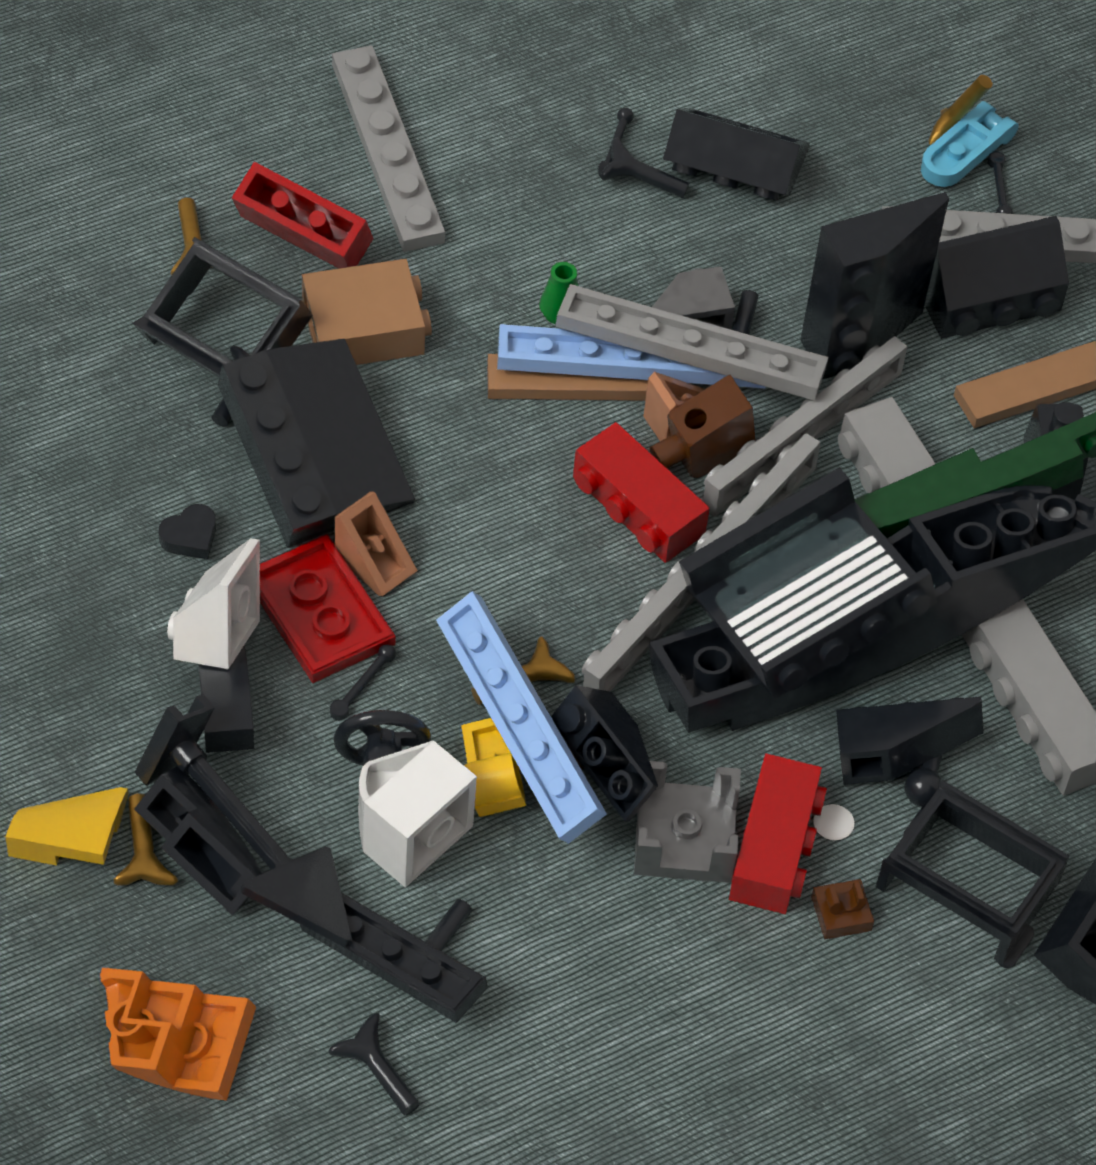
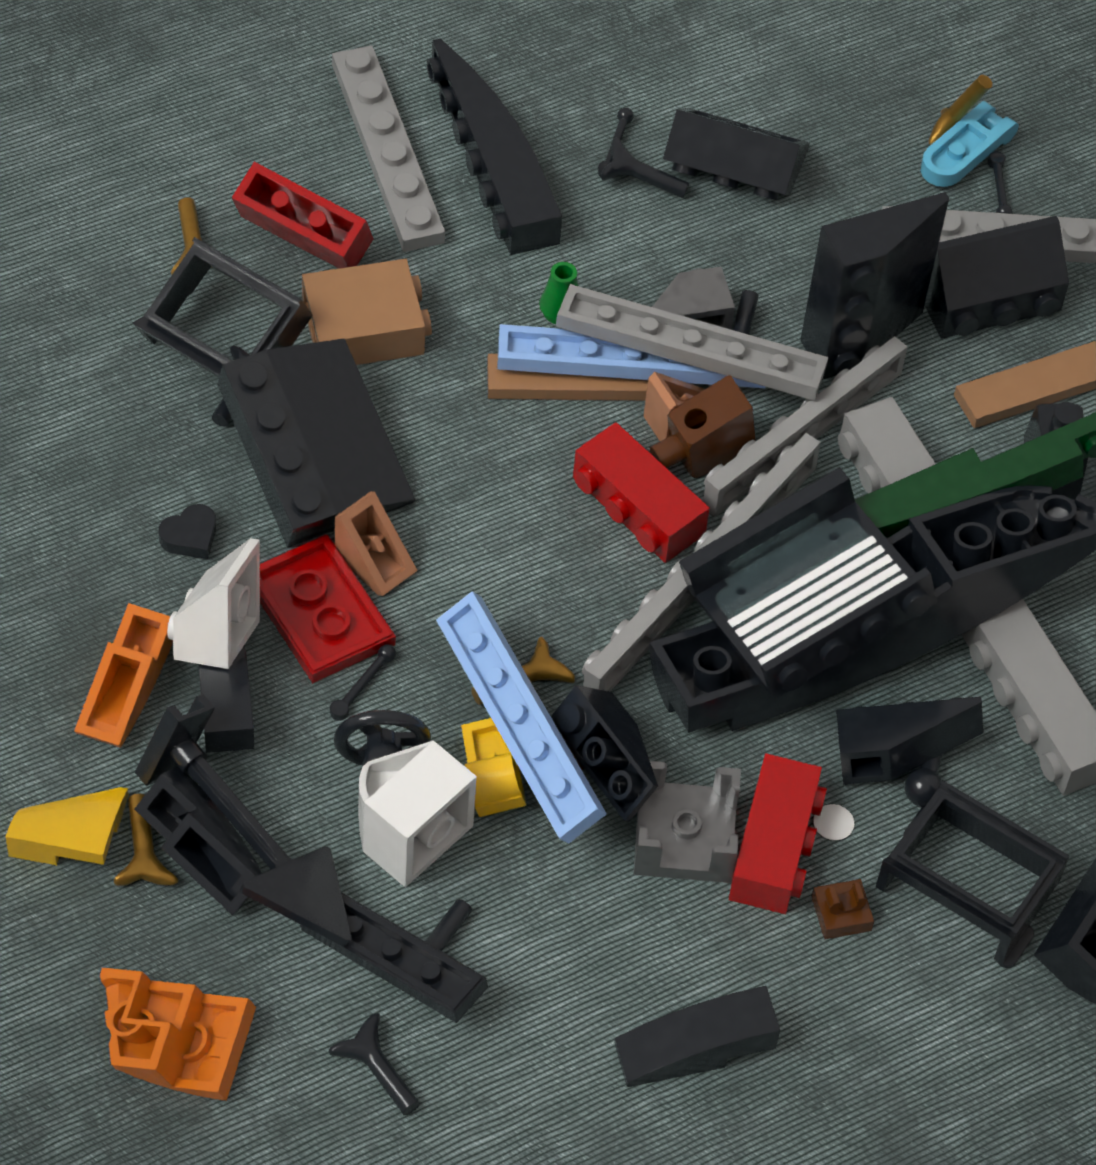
(125, 676): none -> orange slope
(498, 155): none -> black slope
(699, 1037): none -> black slope

